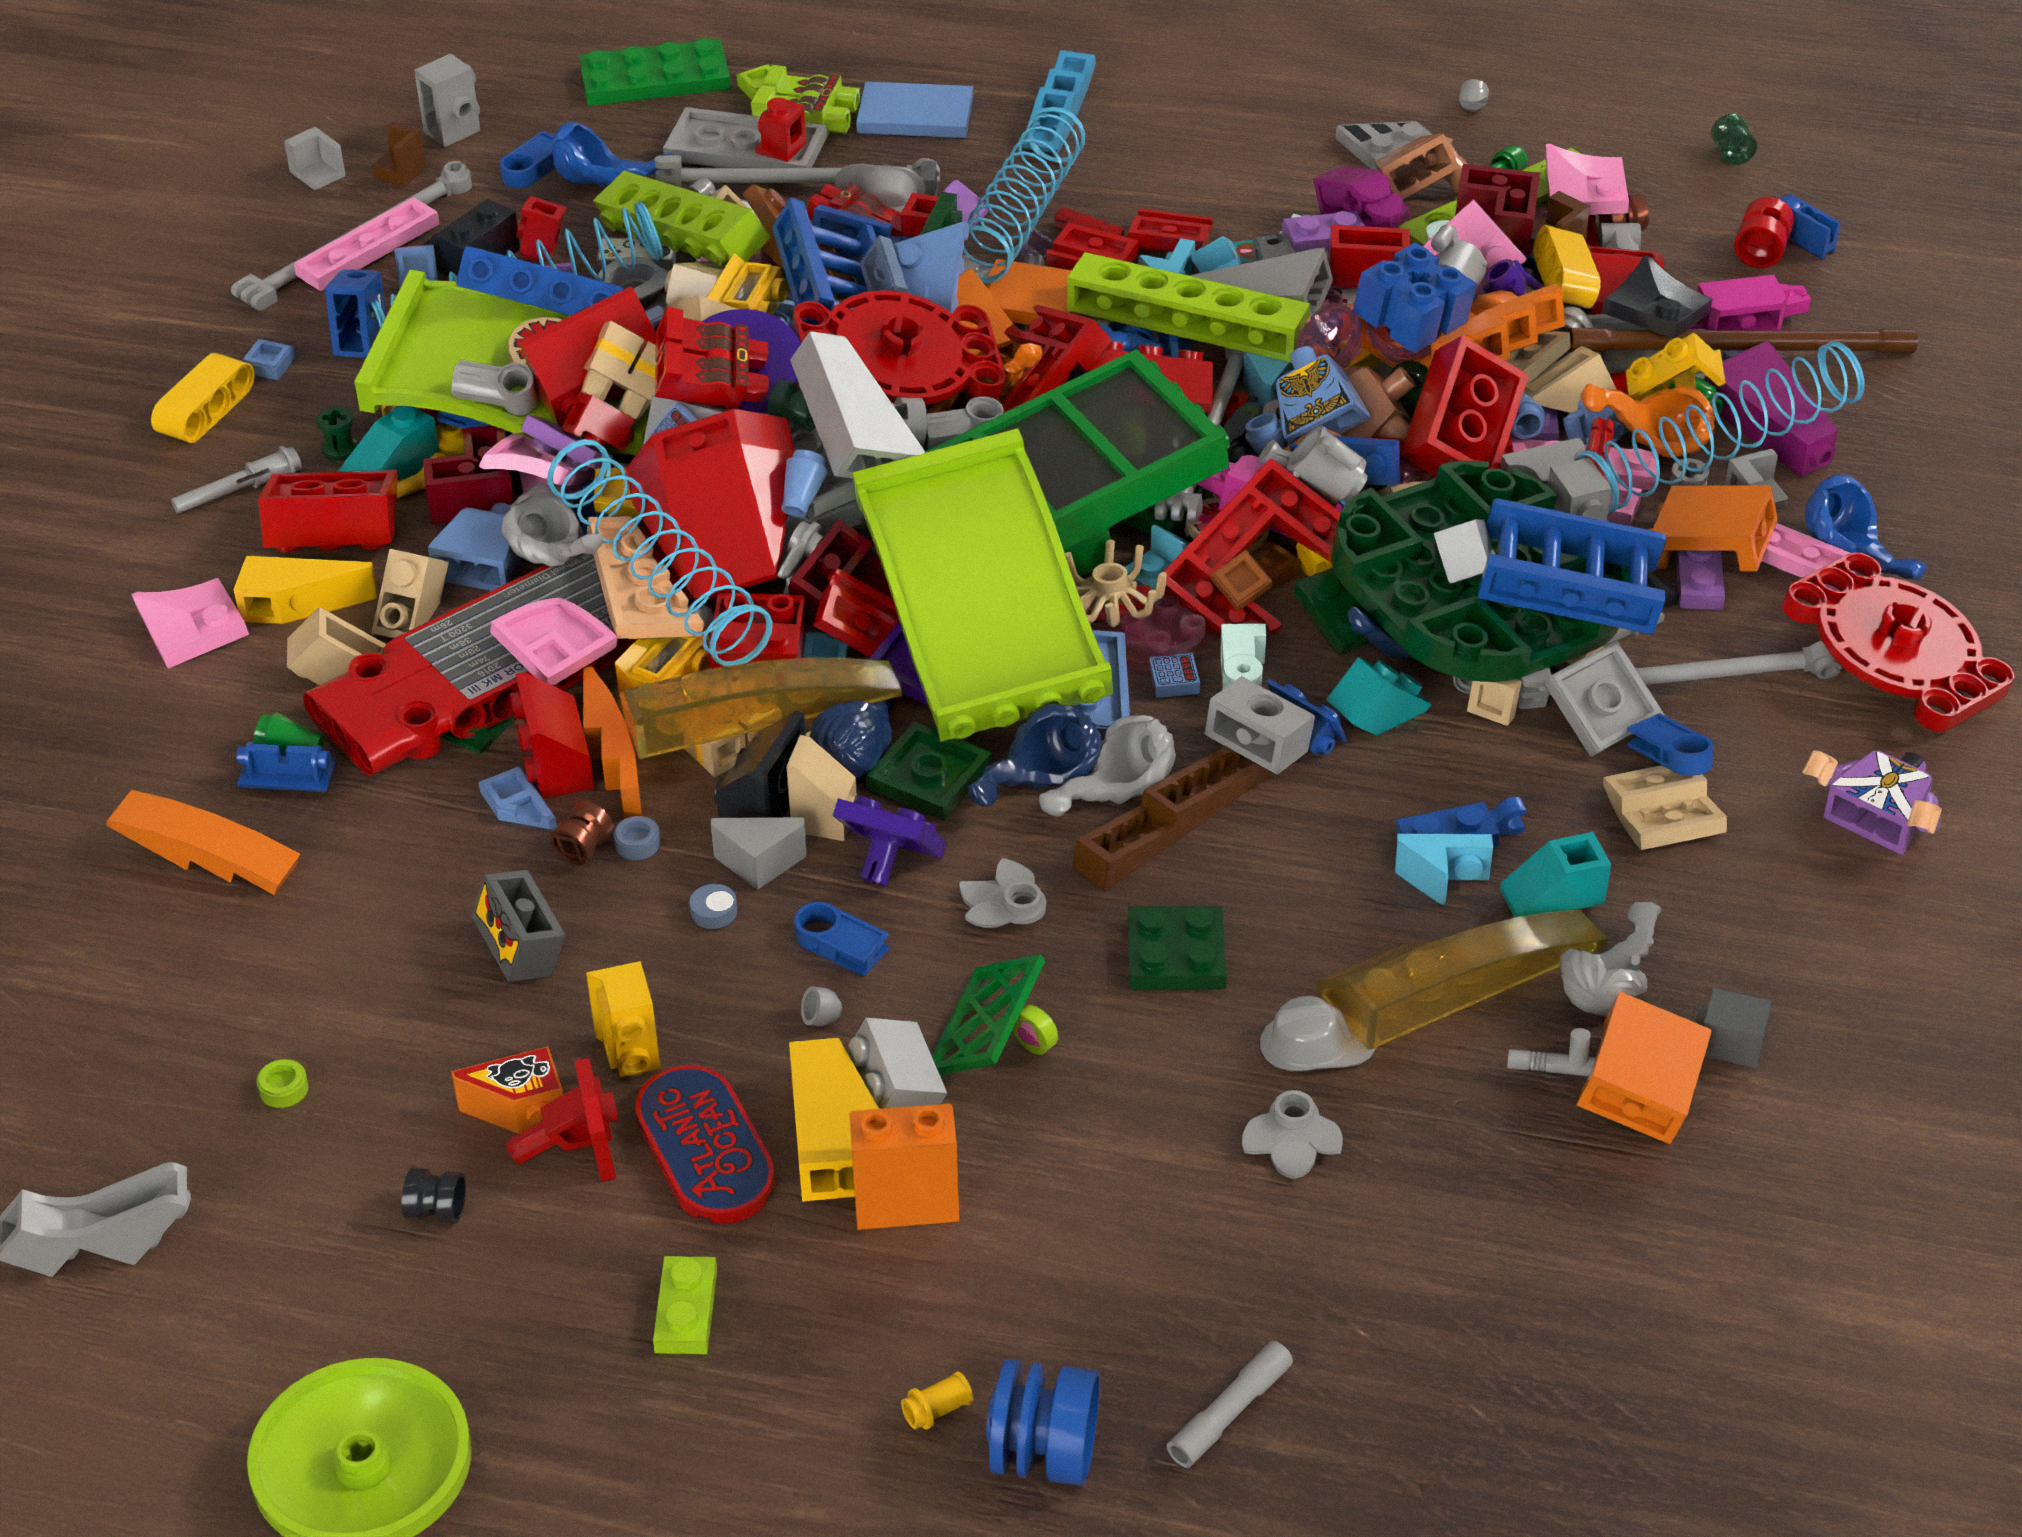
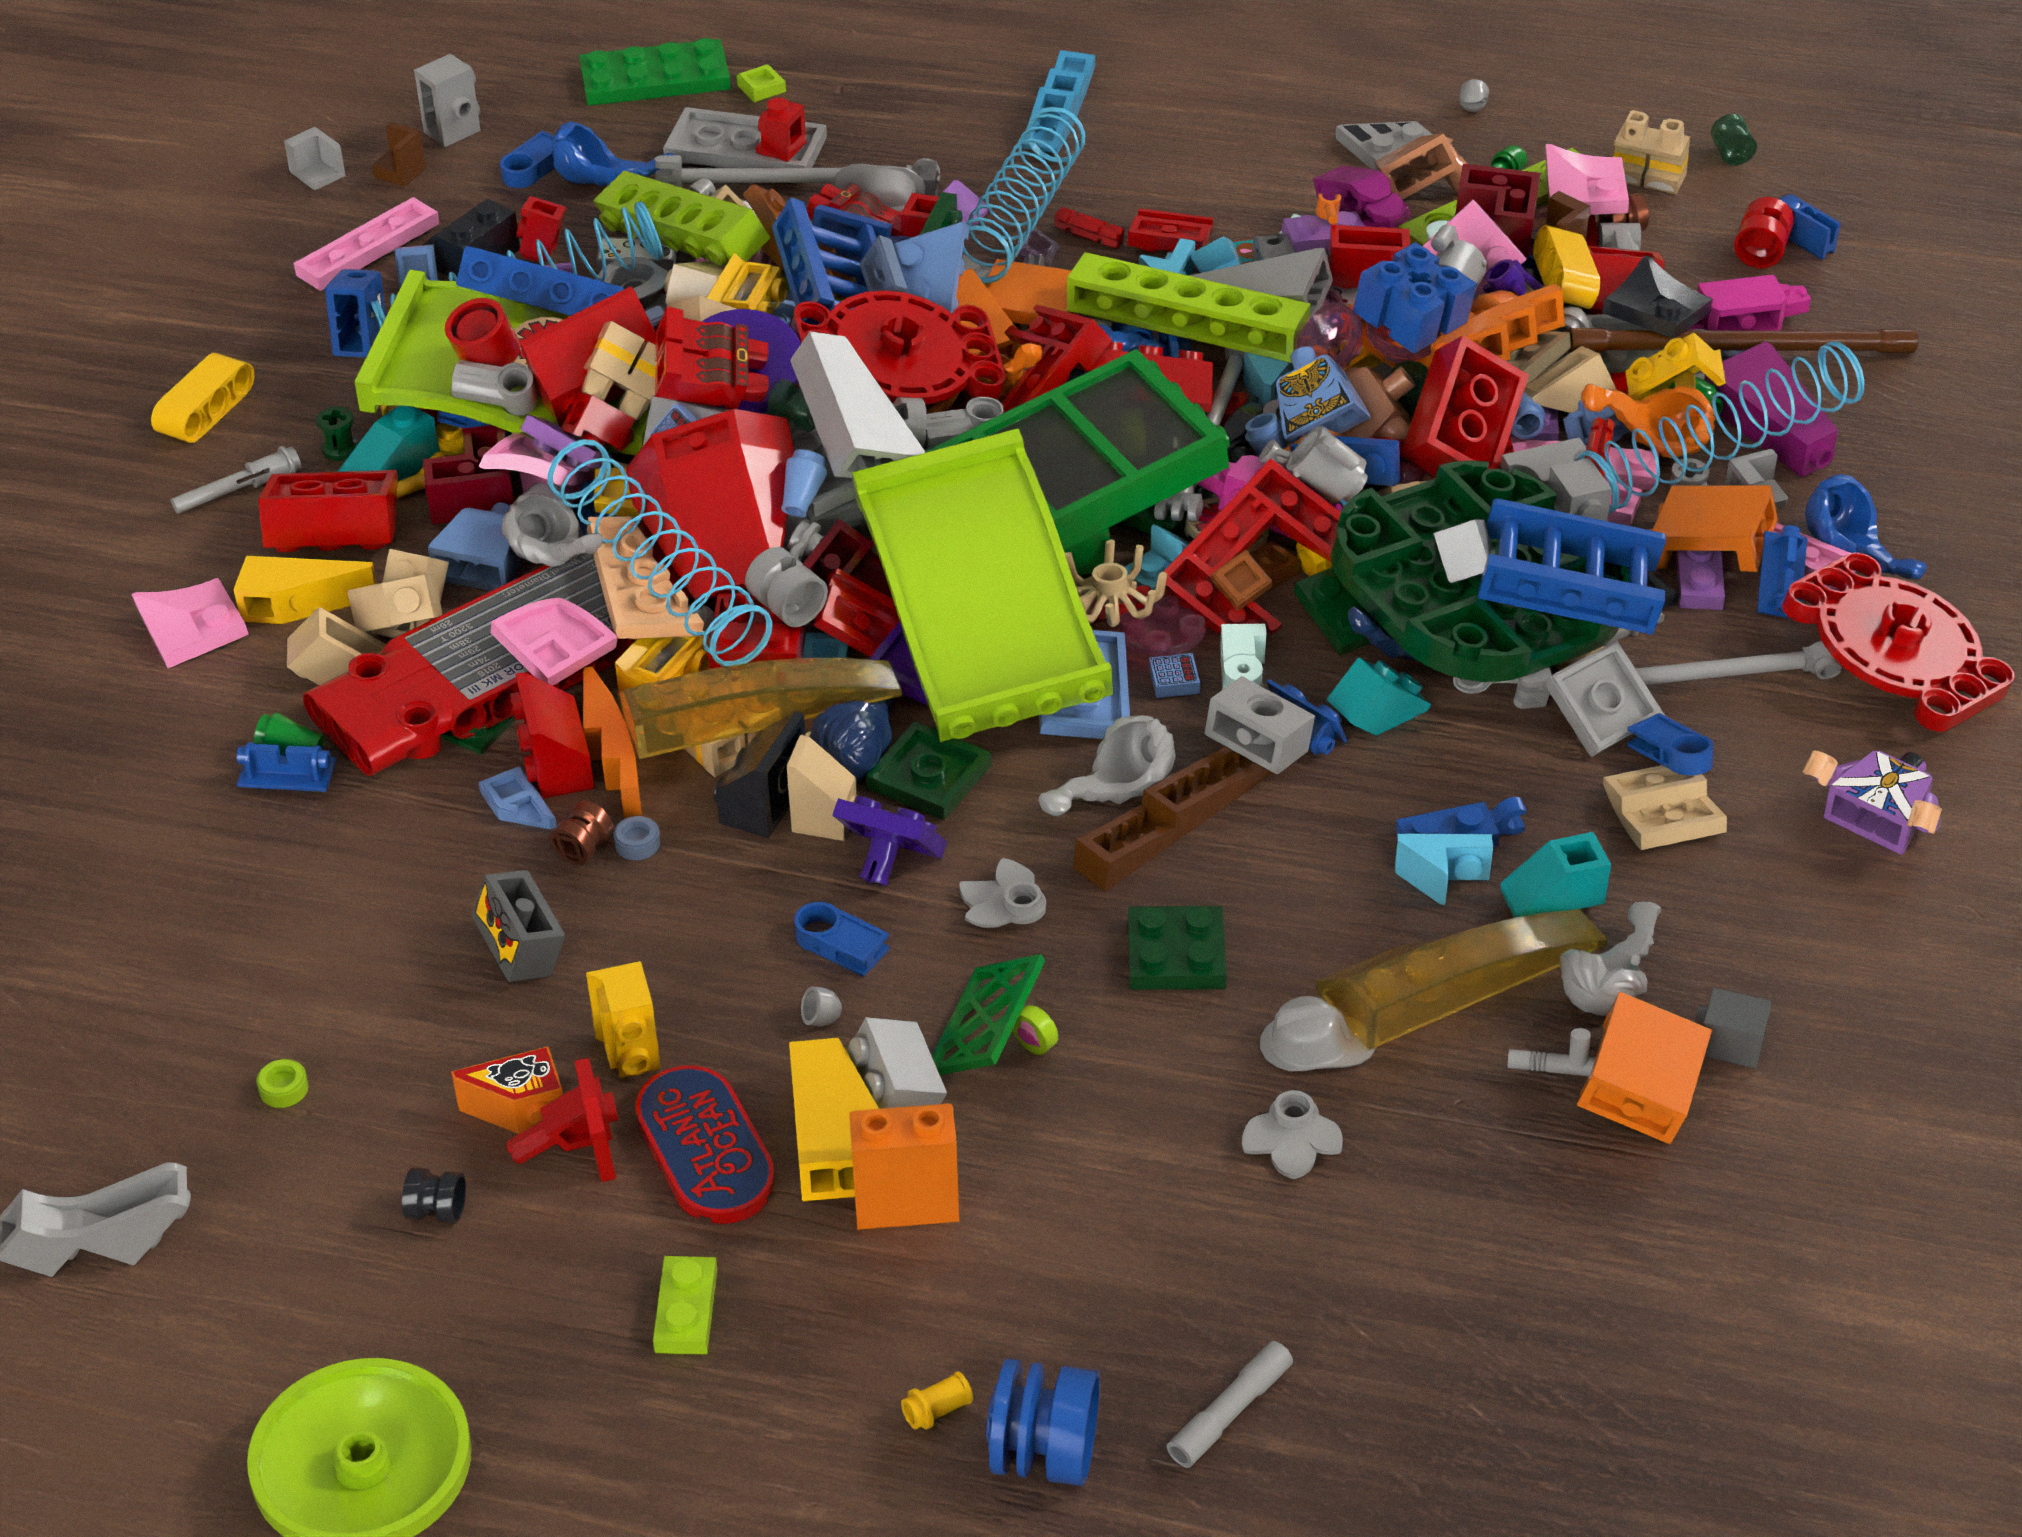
(202, 837): orange slope -> none
(262, 293): light grey hinge -> none
(270, 358): medium blue tile -> none
(395, 602): none -> tan slope
(482, 333): none -> red piece
(713, 906): sand blue tile -> none
(759, 846): light grey slope -> none
(786, 586): none -> light grey wheel
(822, 97): lime hips -> none
(915, 109): medium blue tile -> none
(1046, 752): dark blue hair -> none
(1077, 239): red plate -> none
(1328, 209): none -> orange hand
(1495, 700): tan tile -> none
(1653, 153): none -> tan hips
(1780, 566): none -> blue hinge

